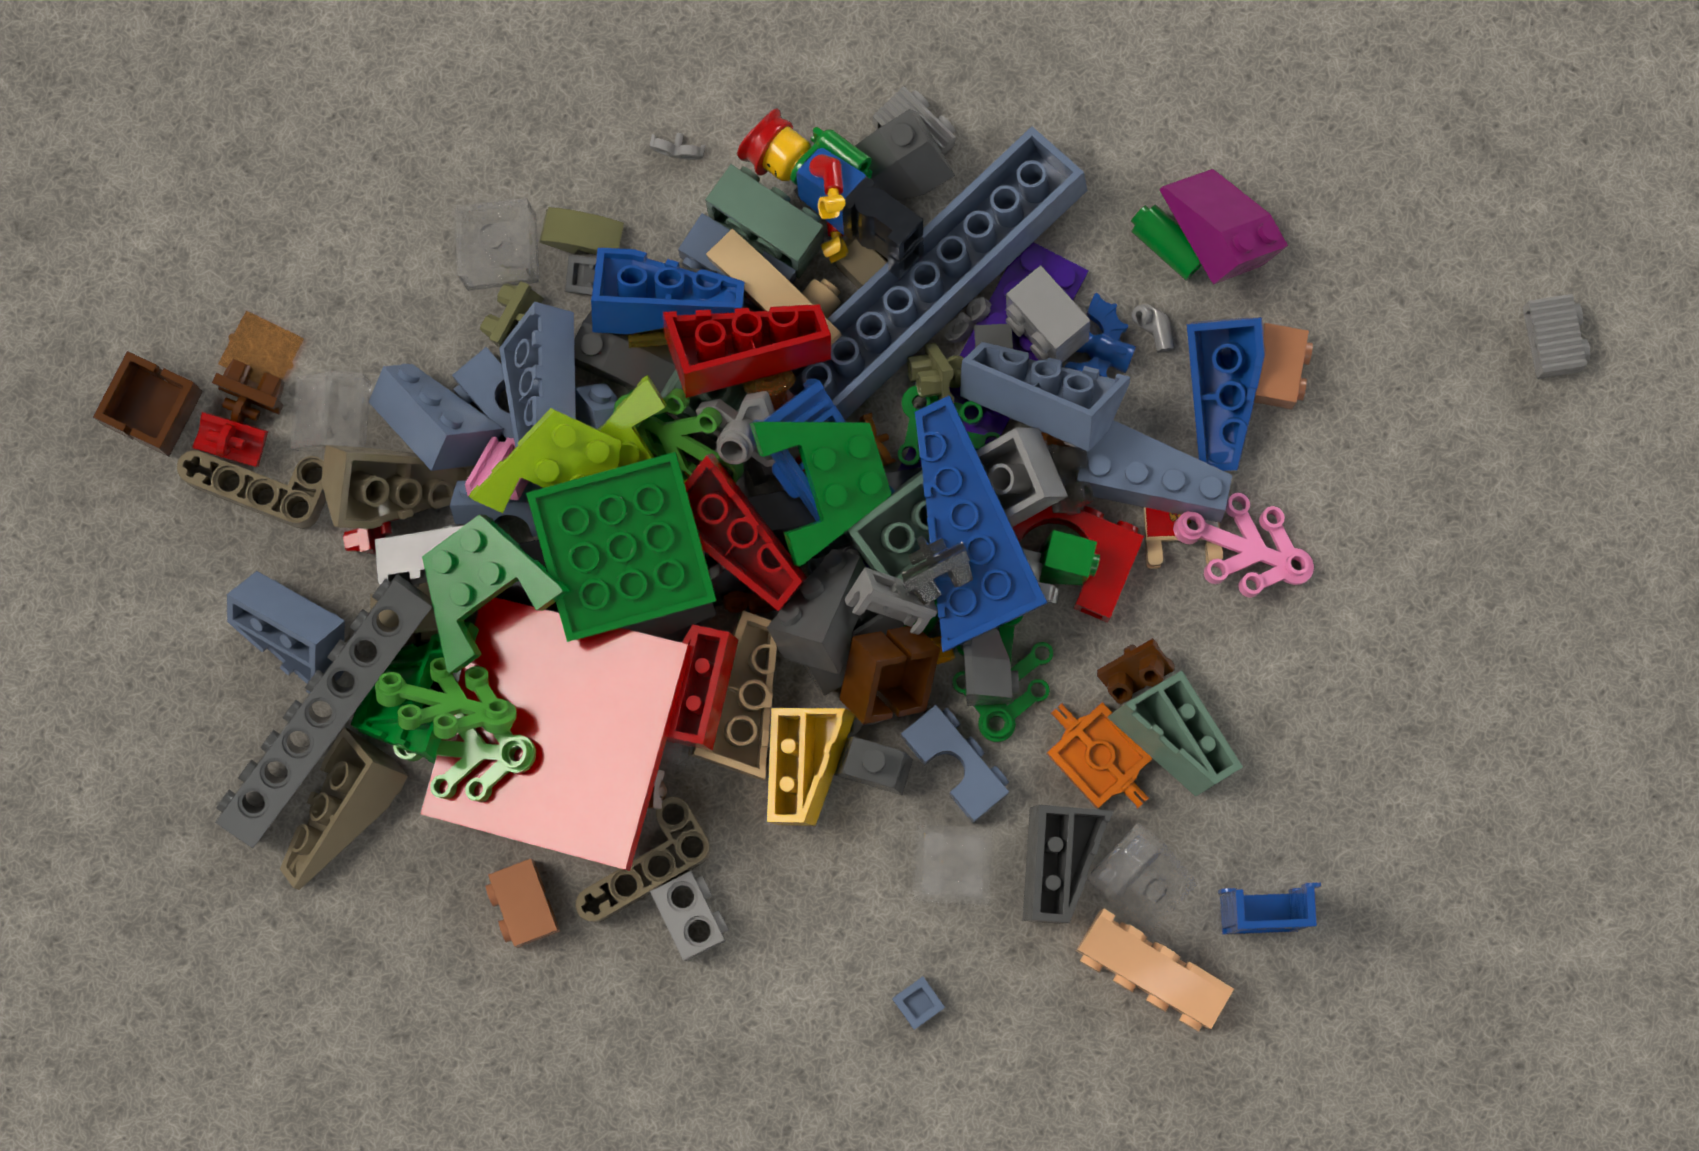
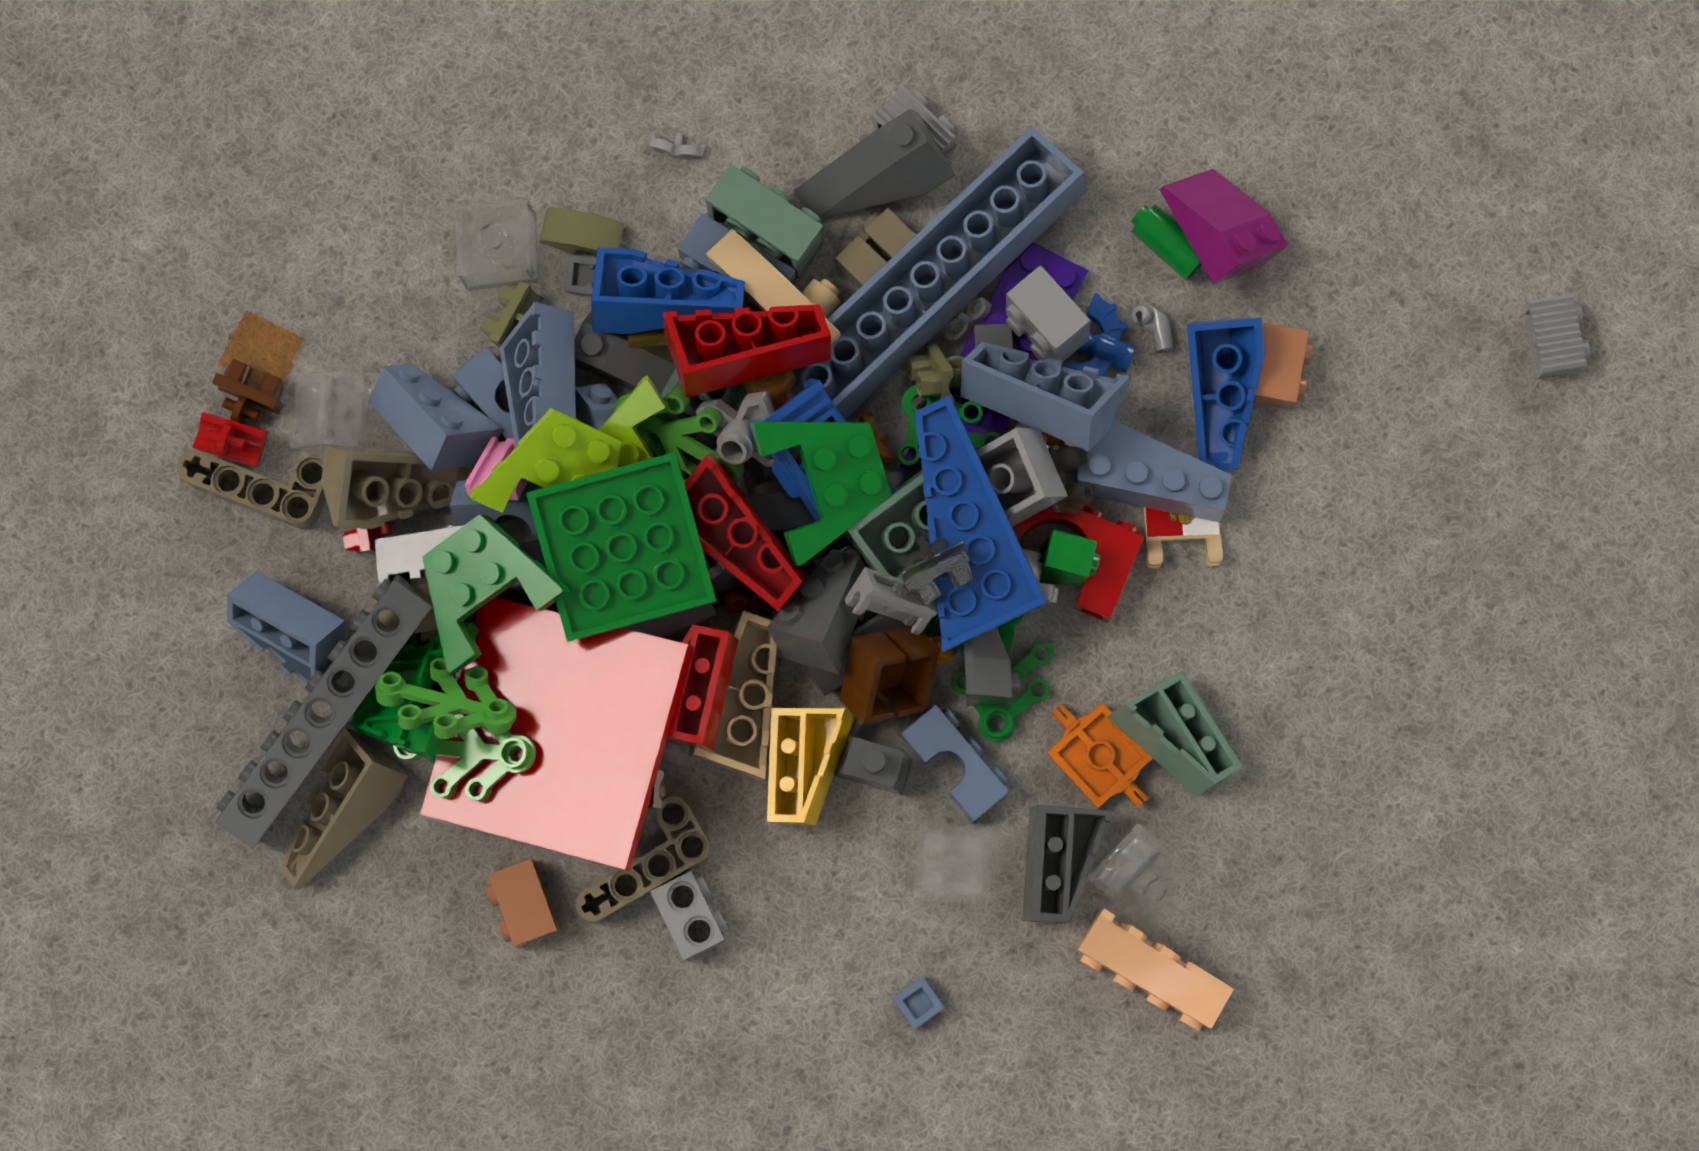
(147, 406): reddish brown piece -> none
(837, 186): piece -> none
(1135, 670): reddish brown hips -> none
(1250, 547): bright pink plant -> none
(1268, 912): blue piece -> none

